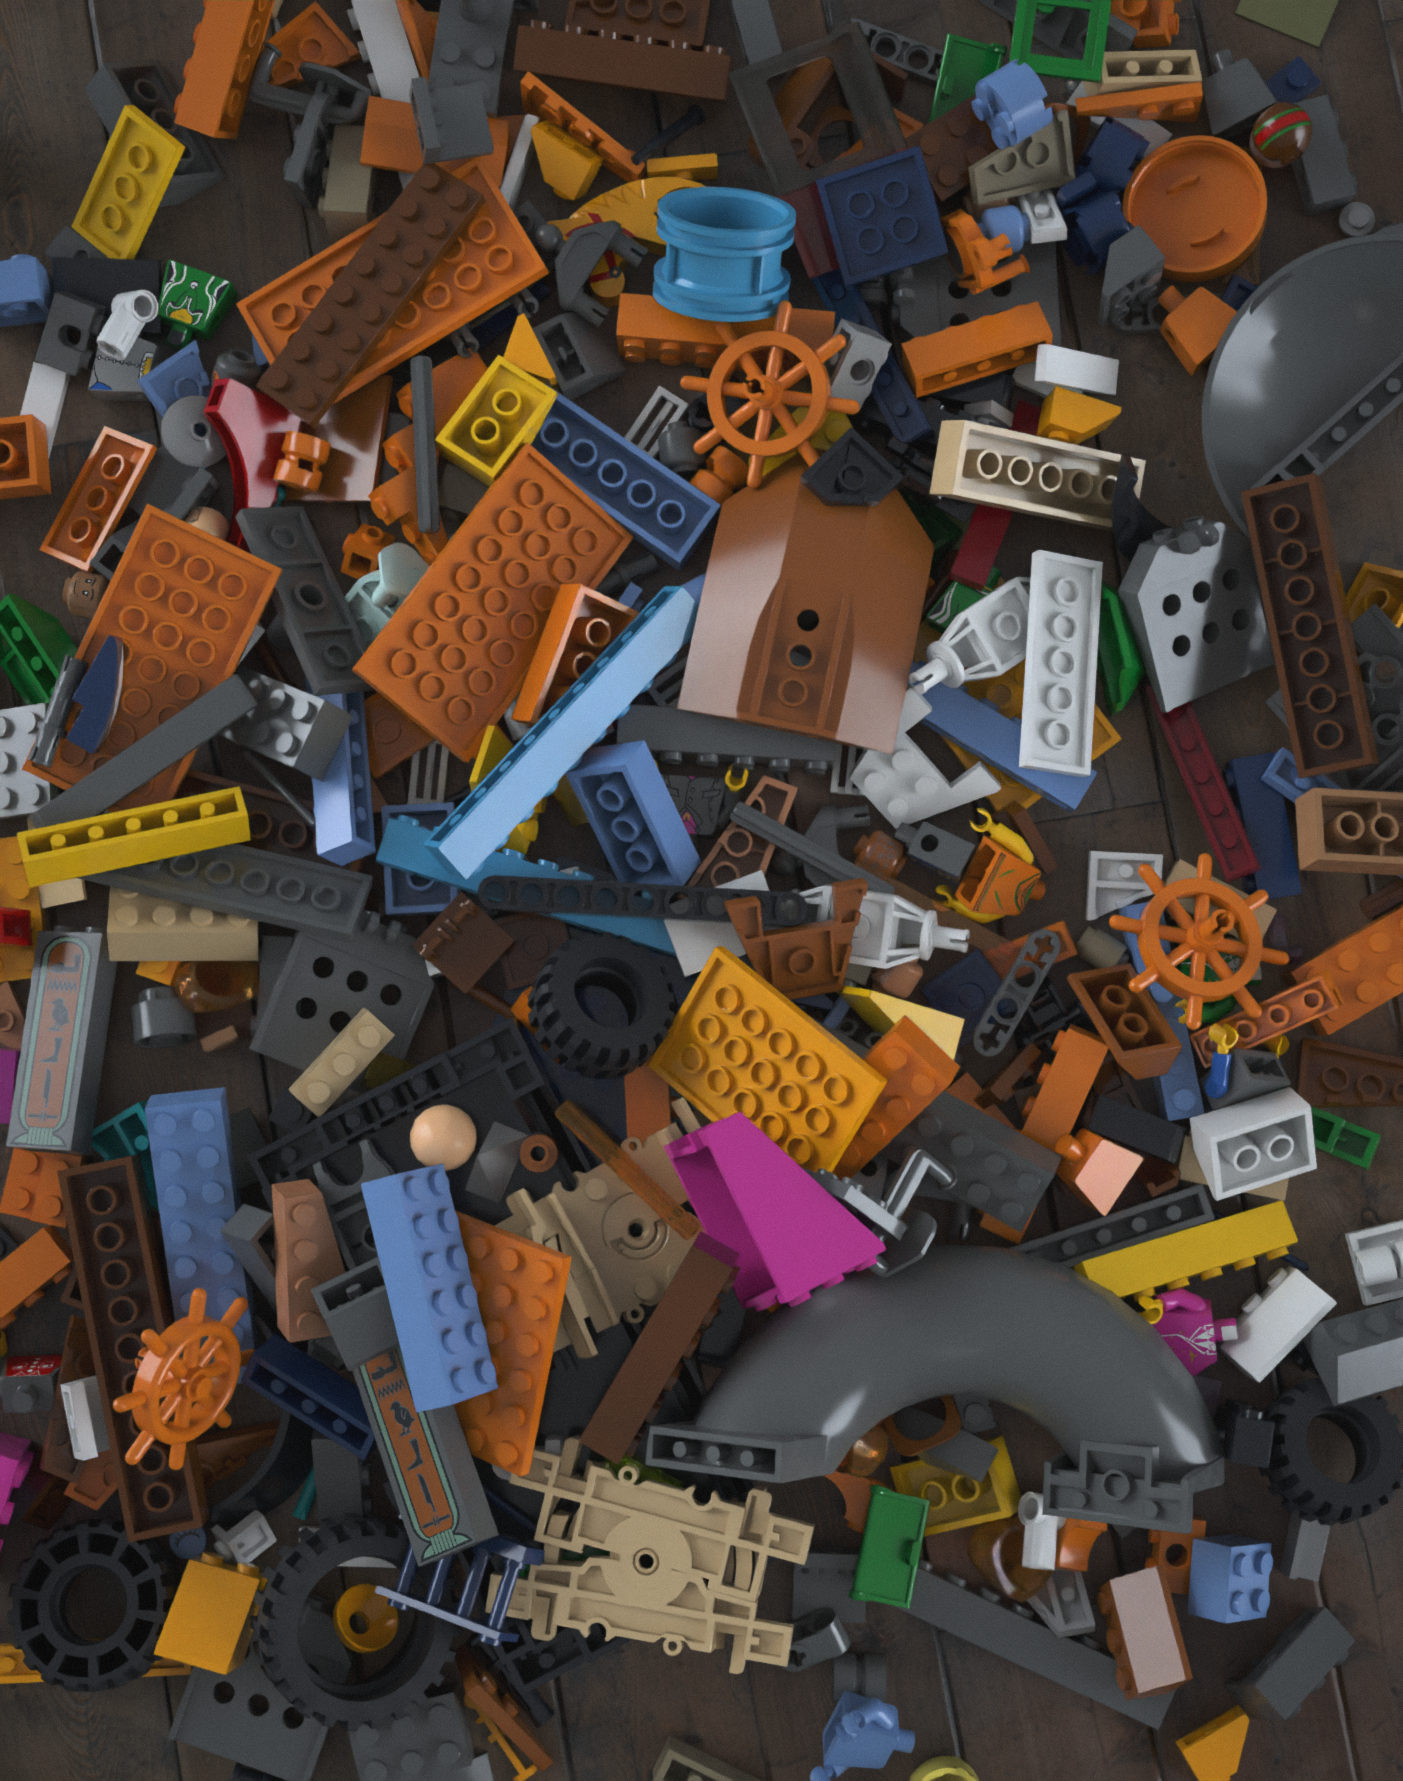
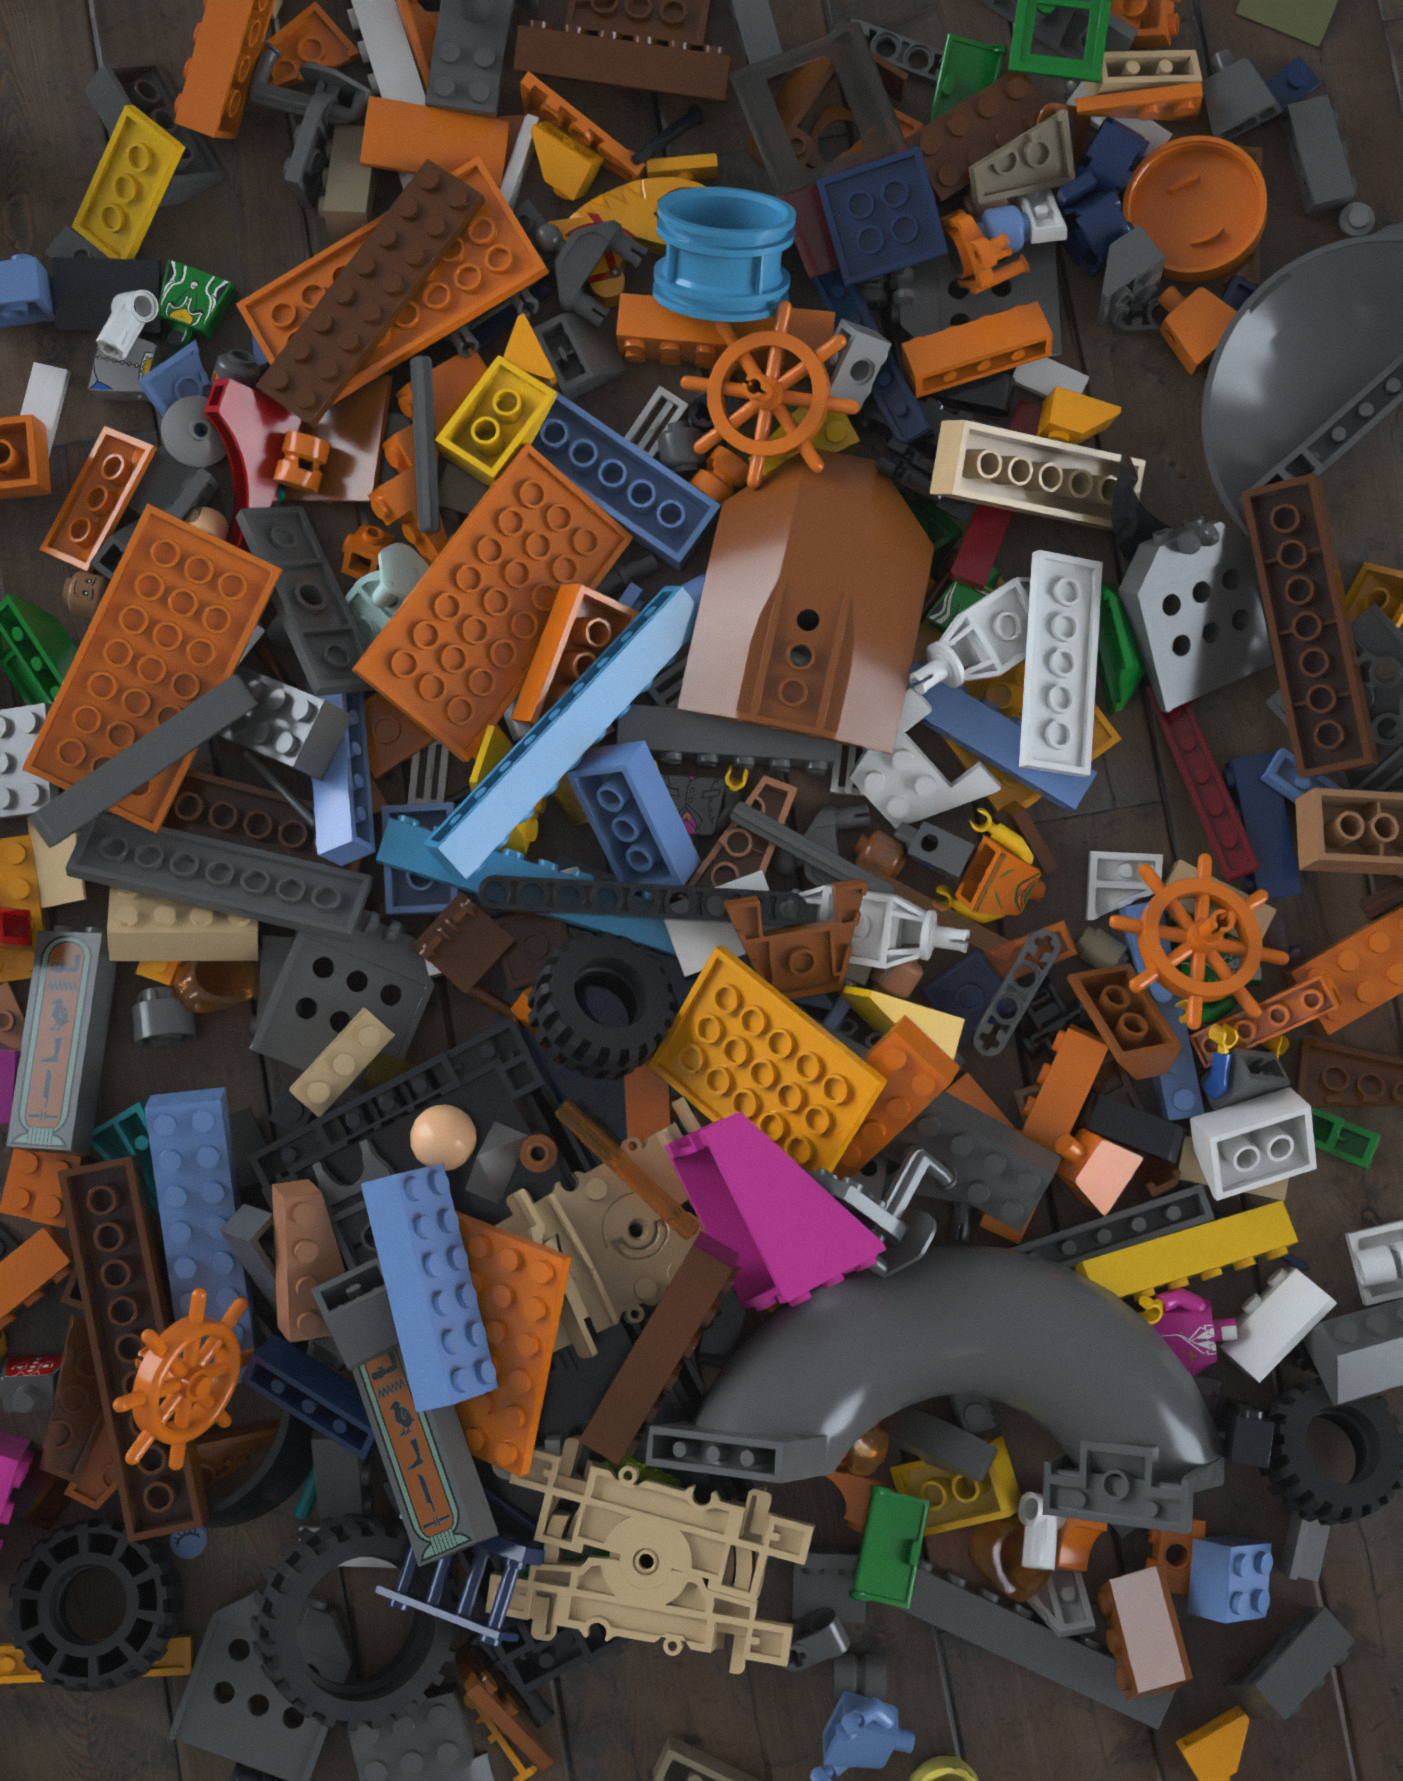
(56, 347): dark grey brick -> none
(56, 716): dark grey pin -> none
(85, 1418): white panel -> none
(100, 697): dark blue slope -> none
(134, 836): yellow brick -> none
(212, 1614): light orange slope -> none
(222, 1039): medium nougat tile -> none
(245, 1539): white bracket -> none
(379, 1618): light orange piece -> none
(450, 121): dark grey bracket -> none
(851, 474): black plate -> none
(911, 1447): dark orange piece -> none
(988, 412): light grey plate -> none
(999, 1086): reddish brown hinge -> none
(1012, 104): medium blue brick -> none
(1076, 370): white tile -> none
(1280, 134): reddish brown helmet -> none

